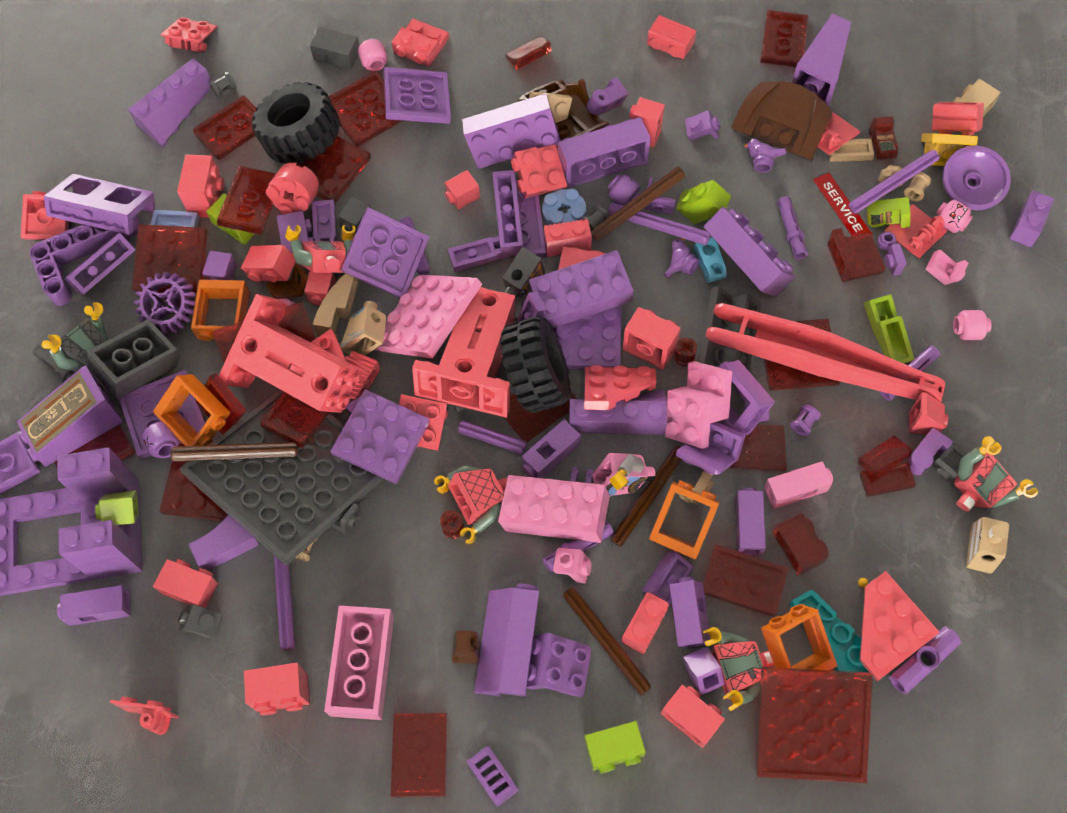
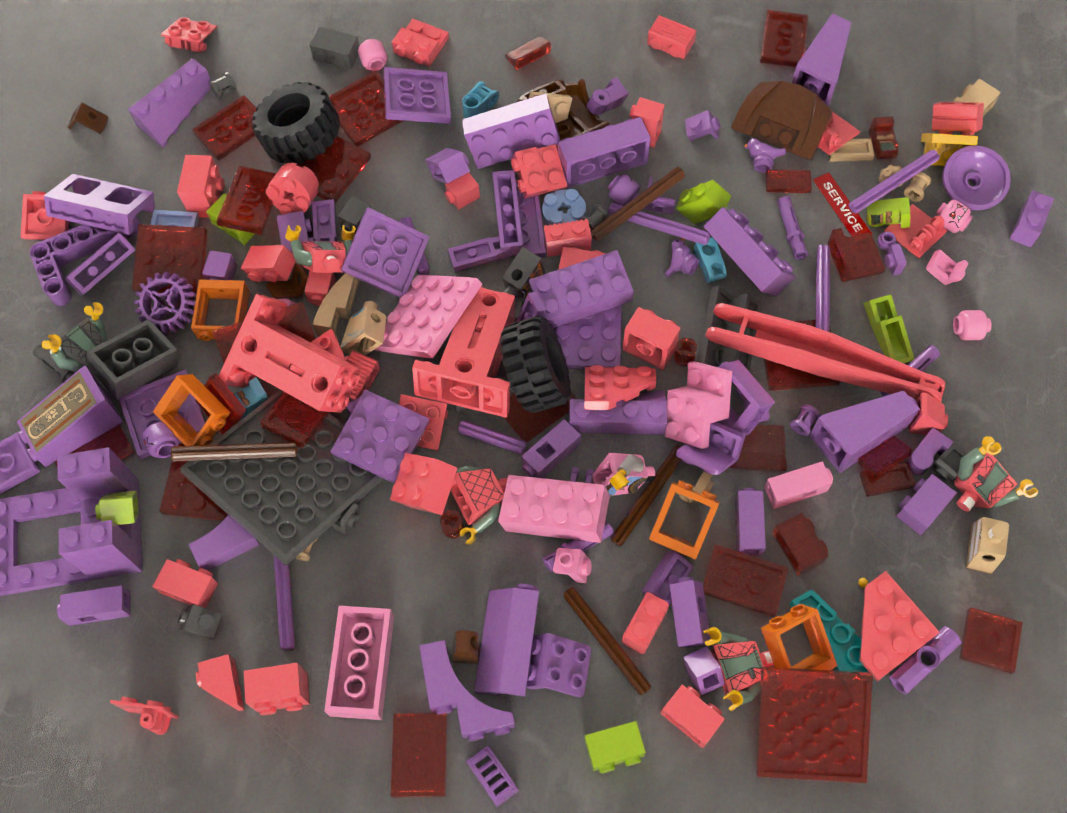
(88, 117): none -> reddish brown bracket
(221, 680): none -> coral slope
(251, 396): none -> medium azure leg
(423, 483): none -> coral brick
(447, 692): none -> medium lavender arch
(448, 165): none -> medium lavender brick
(479, 100): none -> medium azure piece
(788, 181): none -> clear red tile
(823, 288): none -> medium lavender axle
(860, 428): none -> medium lavender slope
(926, 504): none -> medium lavender brick
(991, 640): none -> clear red plate

